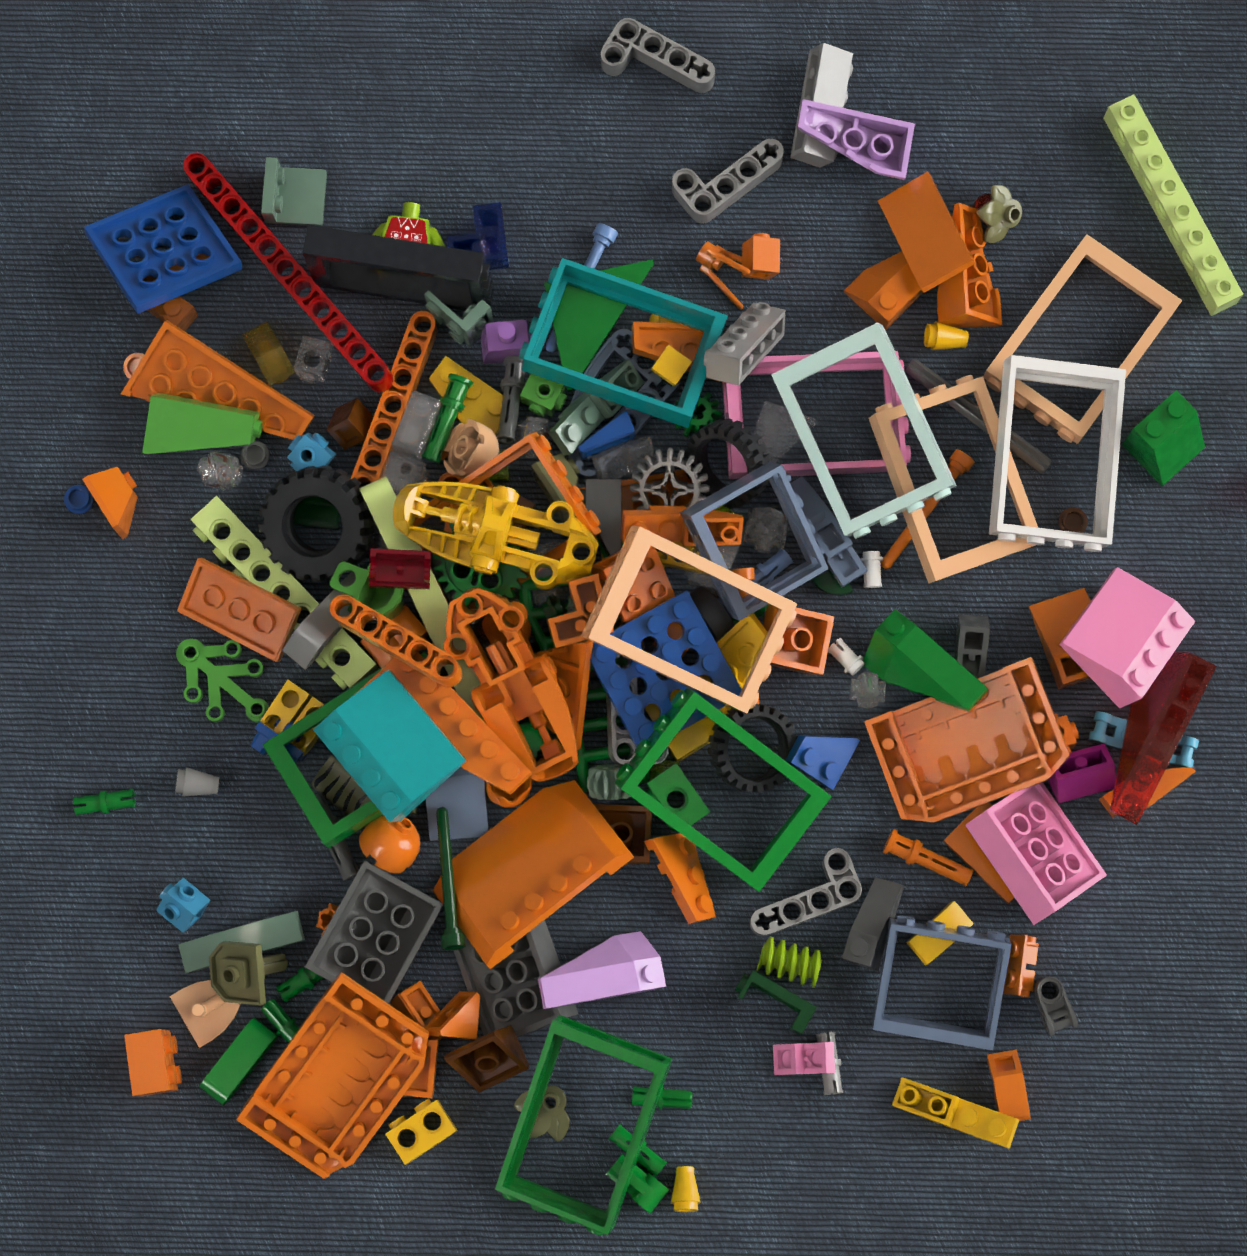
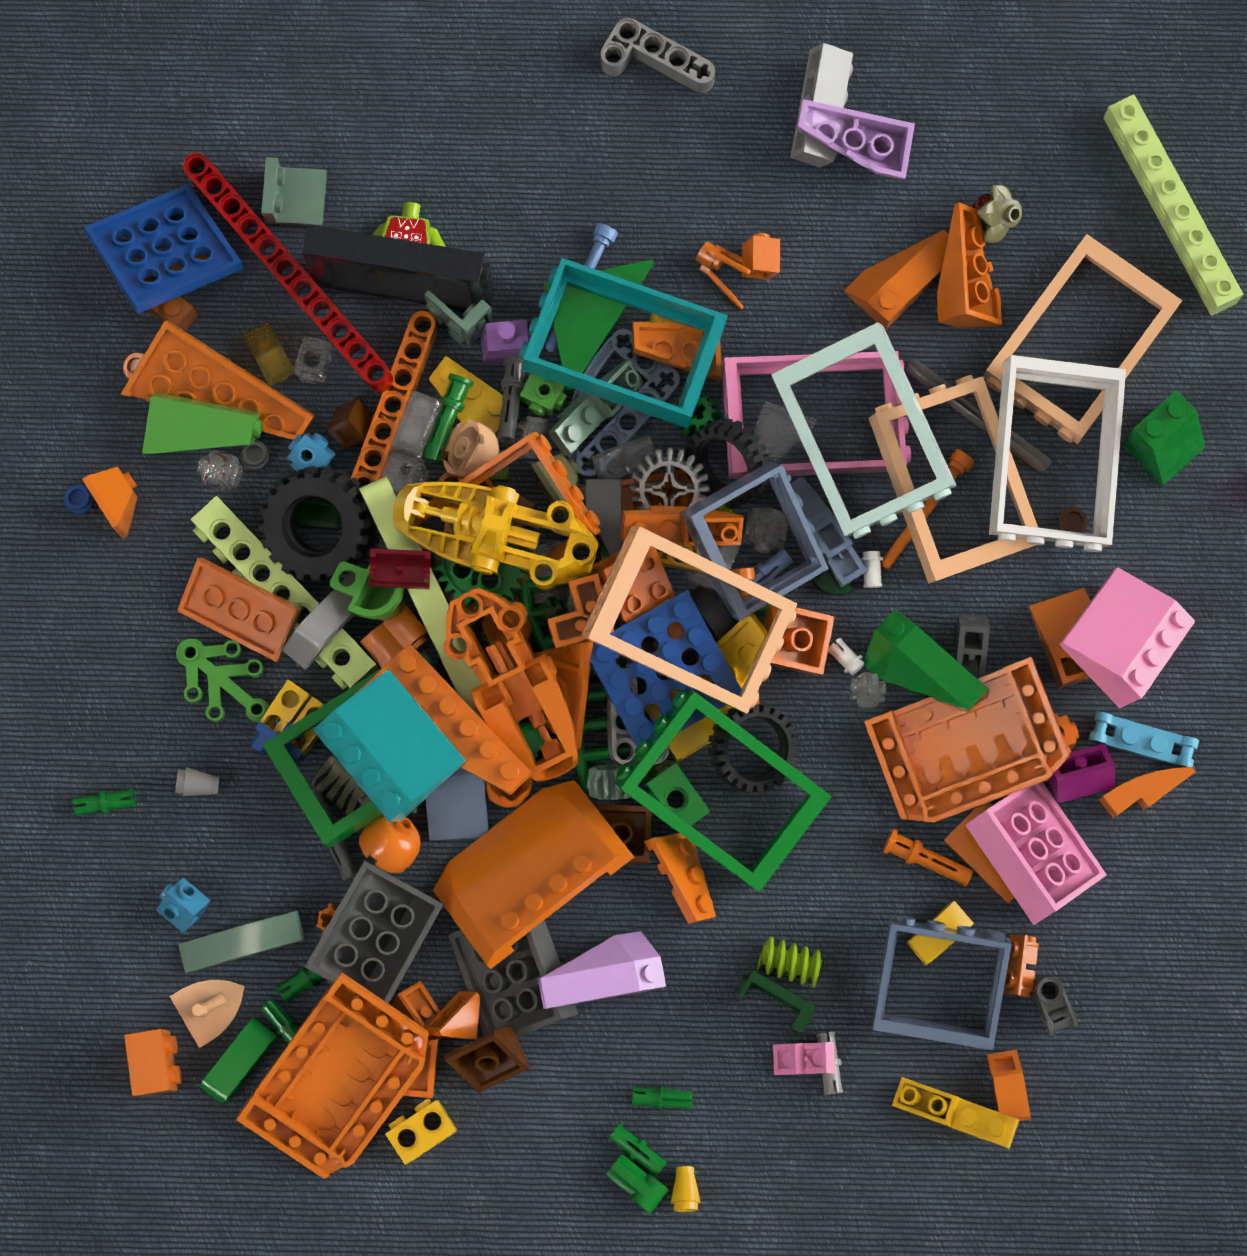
(240, 971): olive piece -> none
(386, 630): orange beam -> none
(452, 937): dark green piece -> none
(488, 236): clear blue brick -> none
(545, 1199): green window -> none
(550, 1118): olive plate -> none
(613, 434): blue slope -> none
(671, 365): yellow tile -> none
(731, 177): light grey beam -> none
(745, 343): light grey brick -> none
(803, 900): light grey beam -> none
(822, 757): blue wing -> none
(870, 928): dark grey slope -> none
(926, 232): orange tile -> none
(943, 336): yellow cone -> none
(1155, 730): clear red wedge -> none

